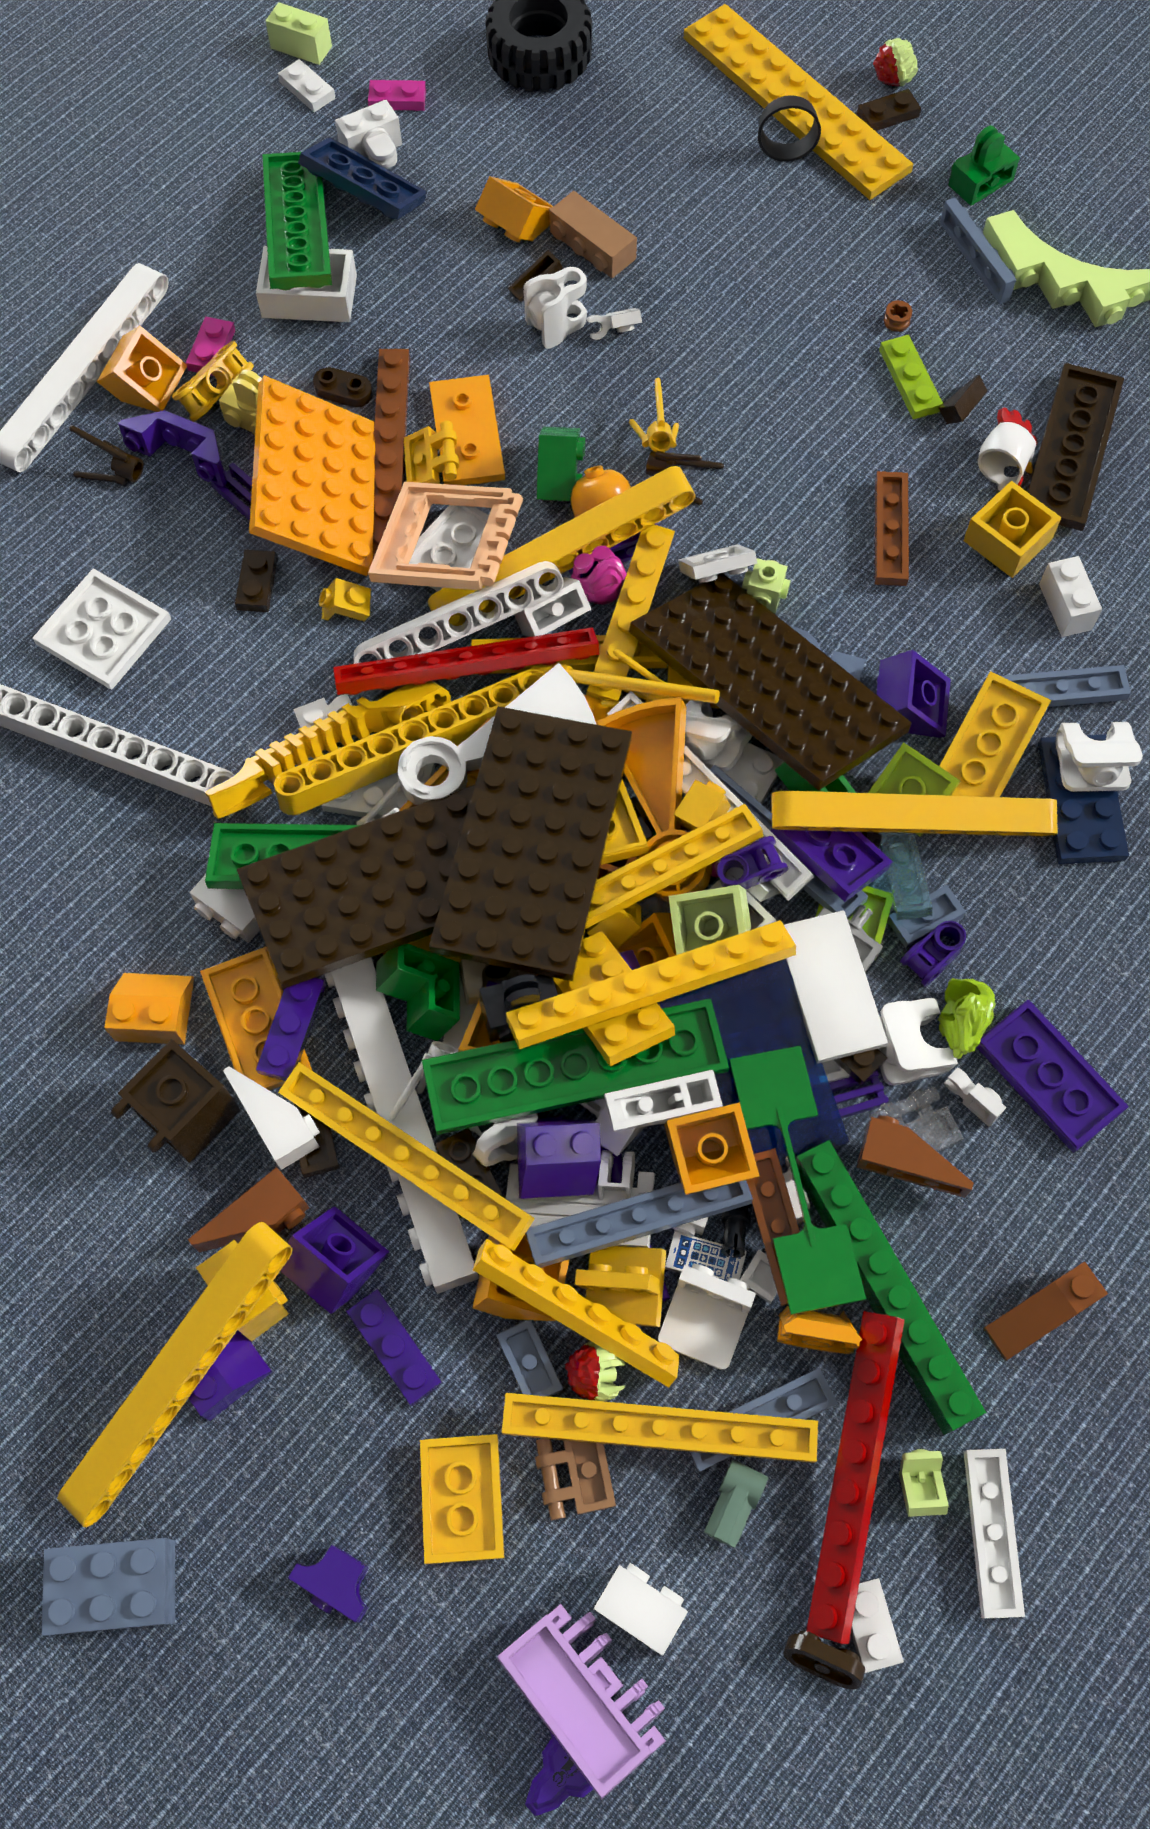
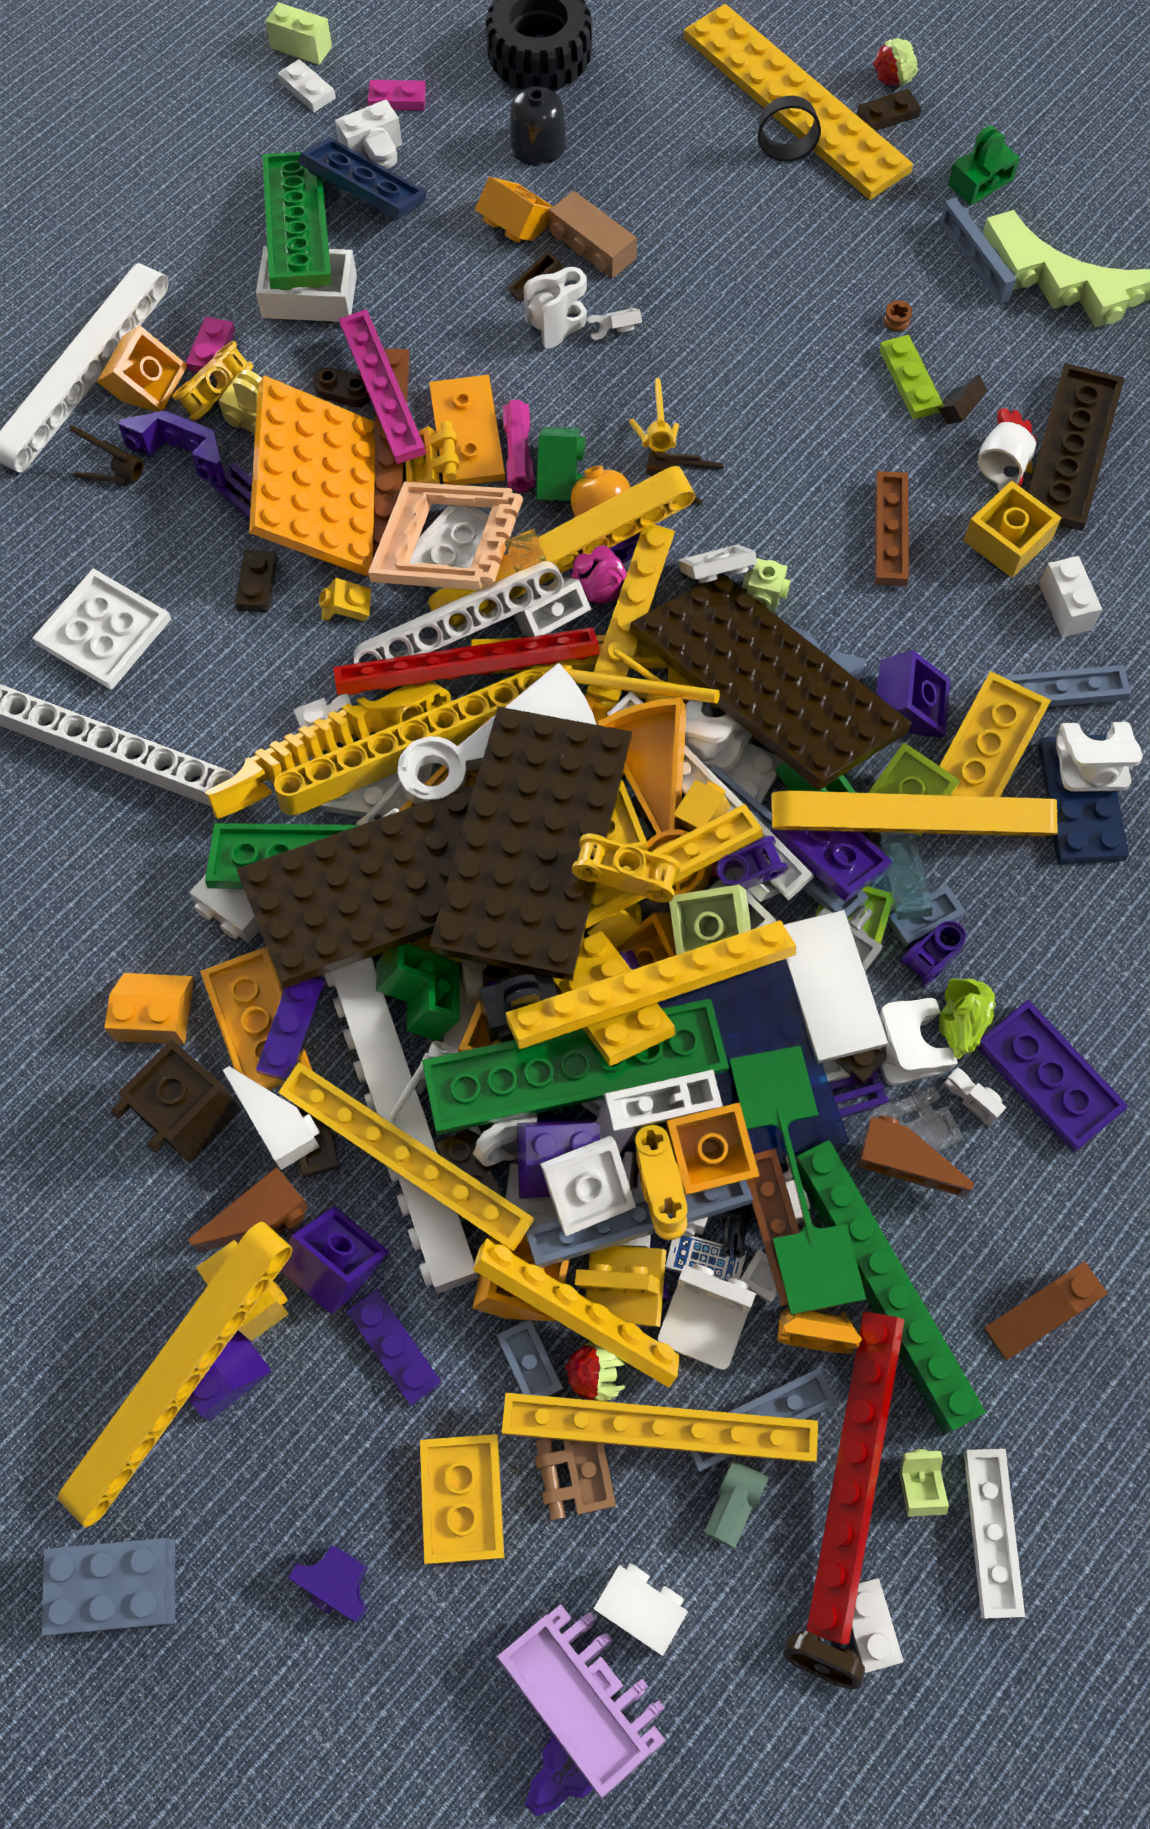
(382, 387): none -> dark pink plate
(519, 464): none -> dark pink axle
(525, 550): none -> clear yellow tile
(537, 126): none -> black cylinder
(588, 1185): none -> white plate
(606, 868): none -> yellow piece
(661, 1182): none -> yellow piece

